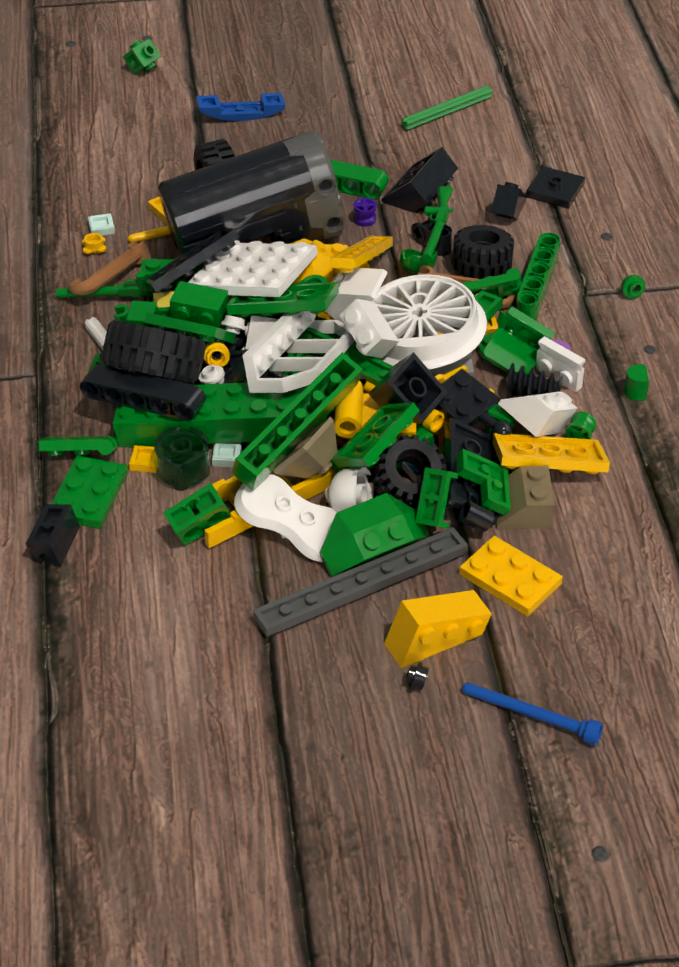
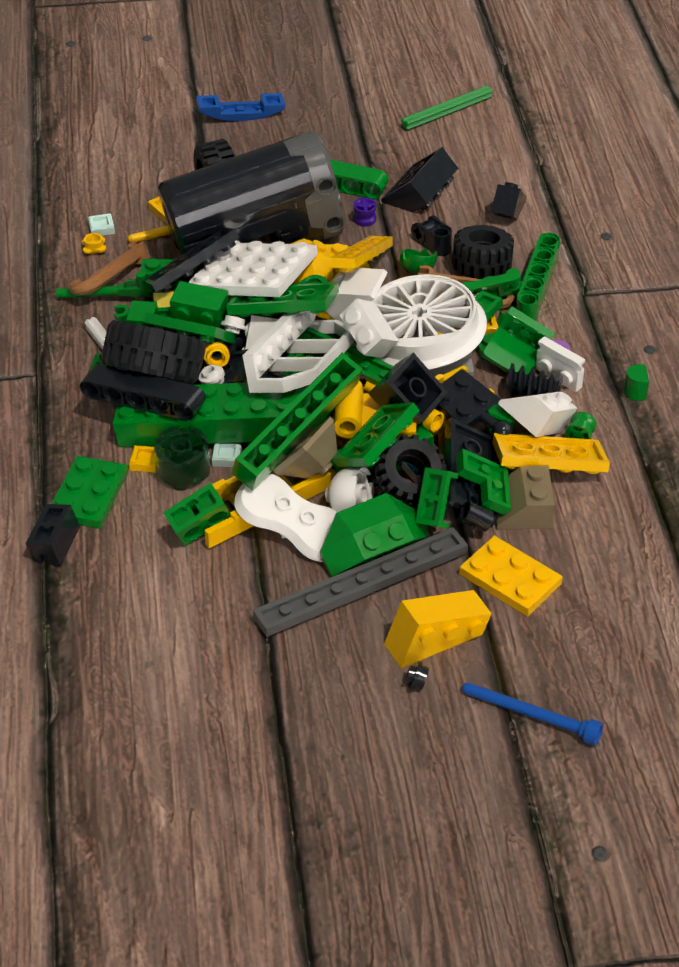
(80, 445): green plate -> none
(141, 56): green brick -> none
(442, 215): green piece -> none
(555, 187): black plate -> none
(628, 284): green plate -> none

